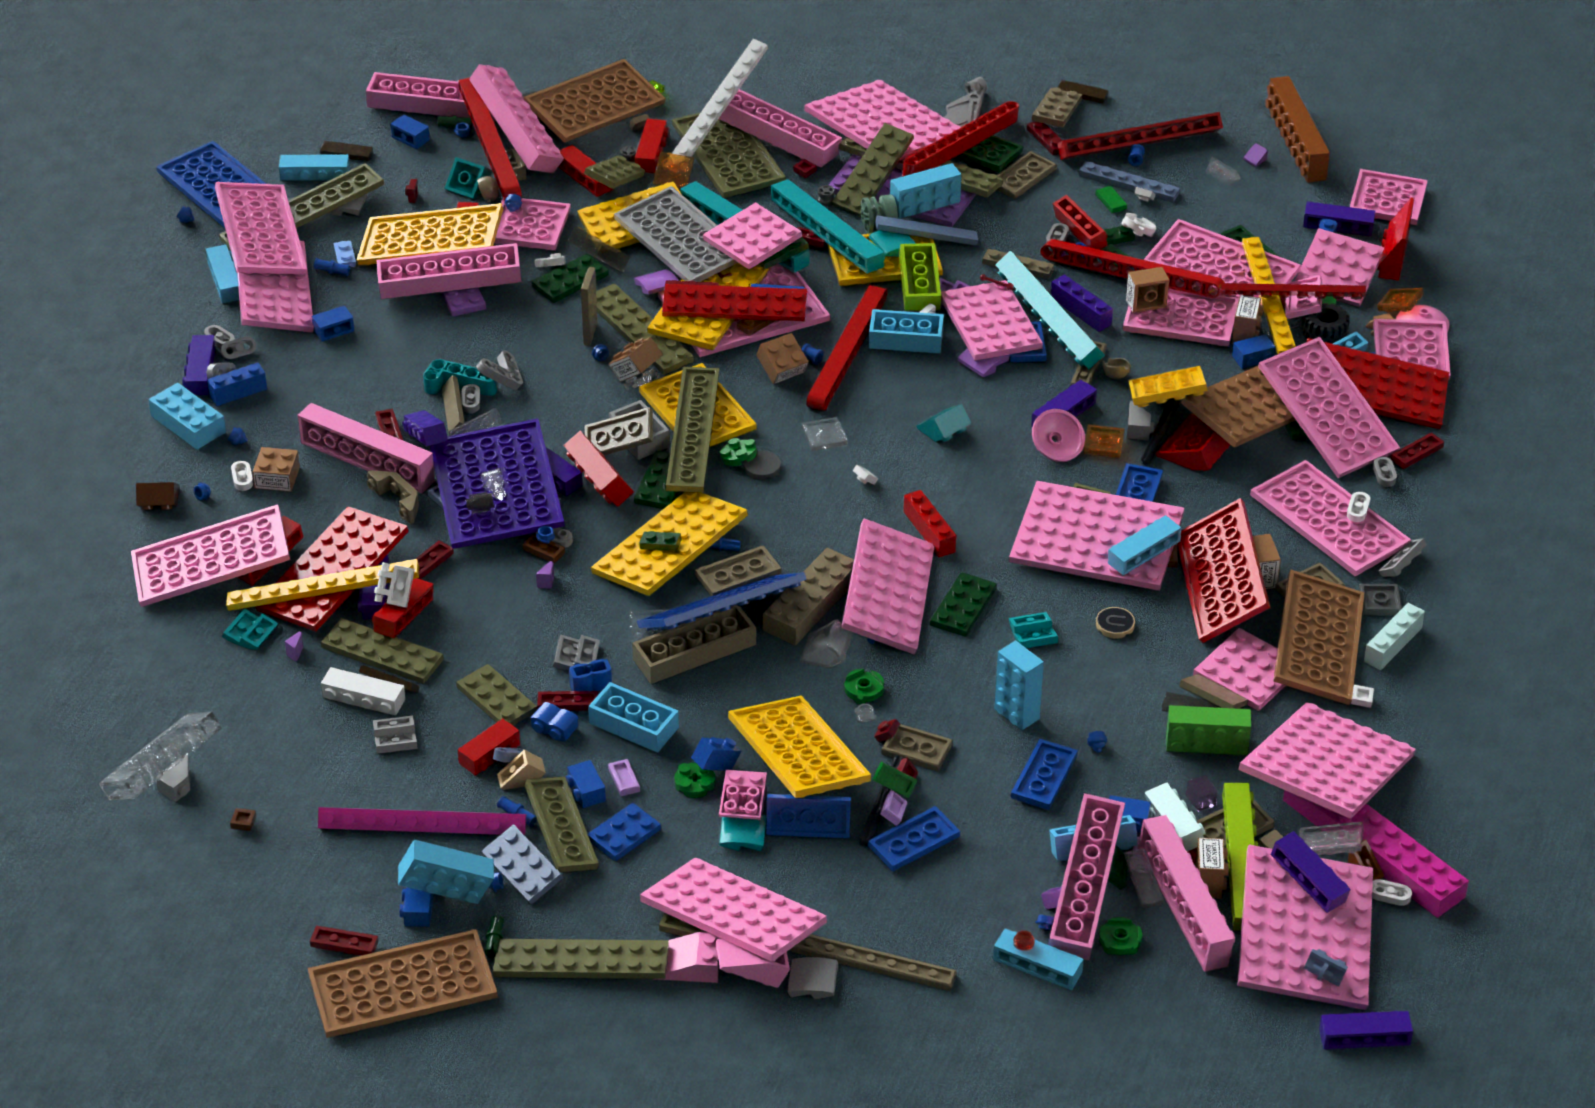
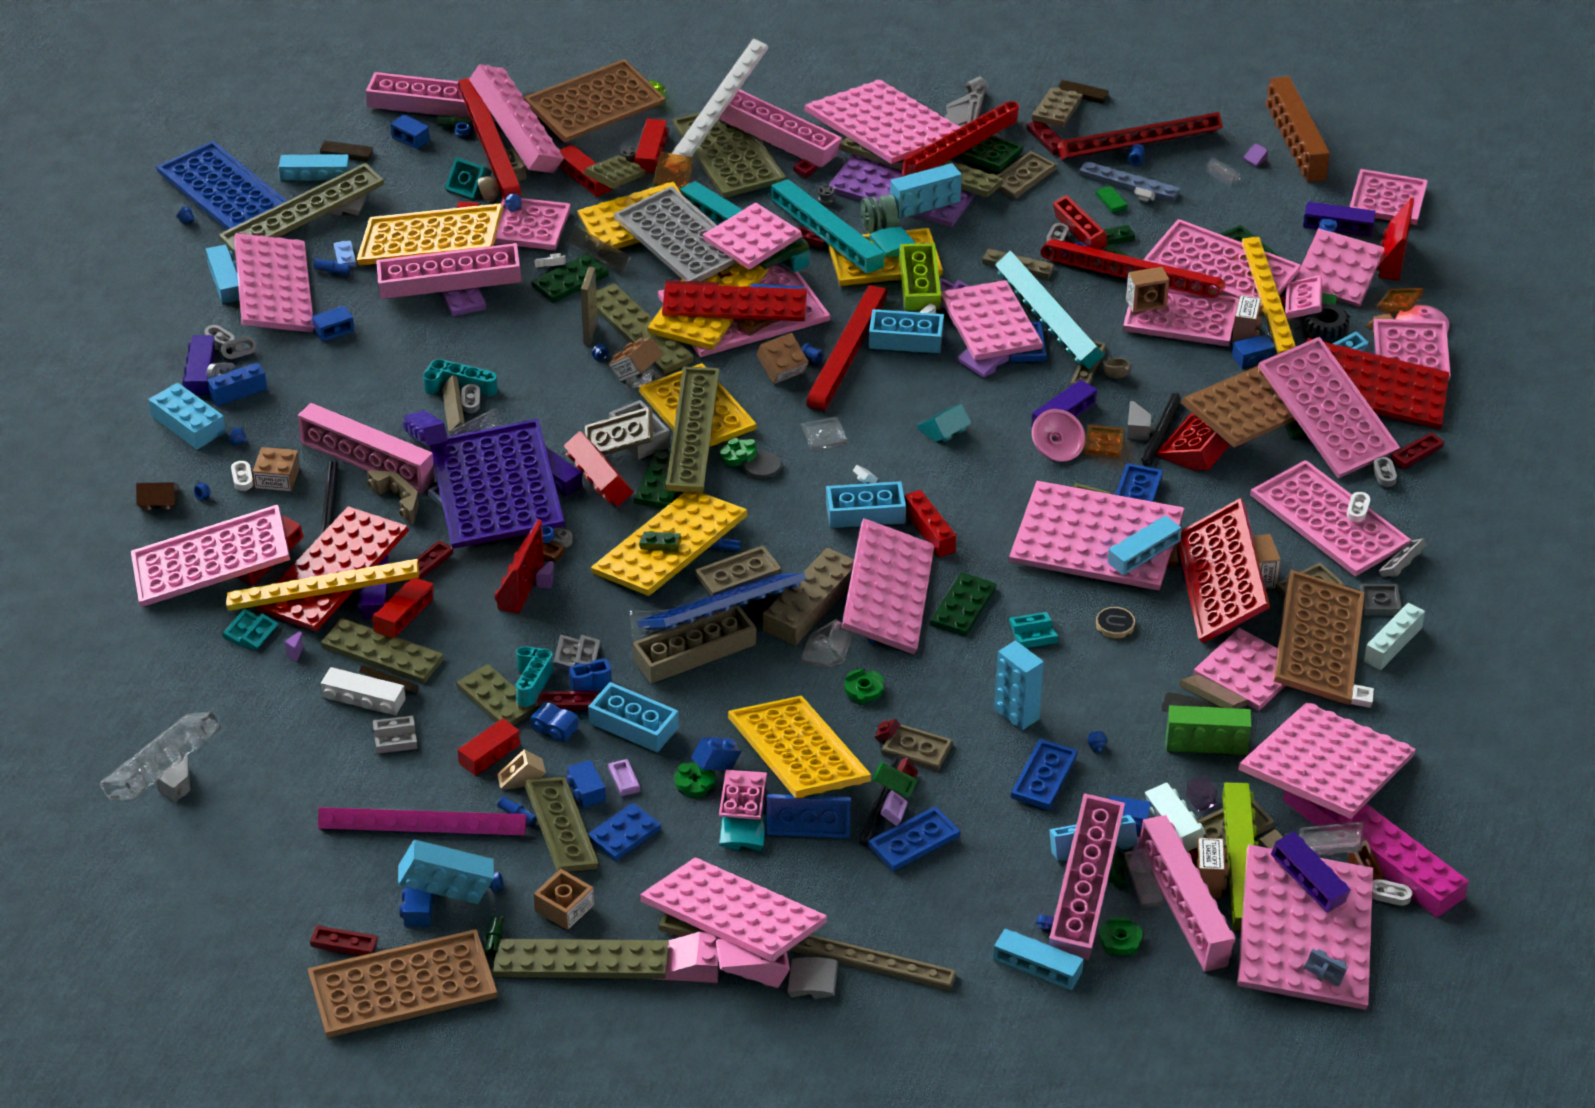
(243, 819): reddish brown plate -> none
(260, 228): bright pink plate -> none
(330, 494): none -> black axle
(388, 423): dark red plate -> none
(400, 585): white plate -> none
(412, 190): dark red plate -> none
(480, 502): clear smoke brick -> none
(493, 482): clear axle -> none
(504, 373): light grey beam -> none
(506, 754): sand blue beam -> none
(522, 572): none -> red slope
(522, 864): plate -> none
(536, 669): none -> teal beam
(564, 899): none -> medium nougat brick
(638, 122): dark tan plate -> none
(654, 281): medium lavender slope -> none
(865, 713): clear plate -> none
(873, 168): olive plate -> none
(873, 501): none -> medium azure brick
(926, 230): sand blue tile -> none
(1010, 286): dark red hinge -> none
(1024, 940): clear red plate -> none
(1051, 897): medium lavender slope -> none
(1082, 303): dark purple brick -> none
(1140, 226): white plate -> none
(1167, 385): yellow plate -> none
(1299, 290): red plate -> none
(1366, 1030): dark purple brick -> none

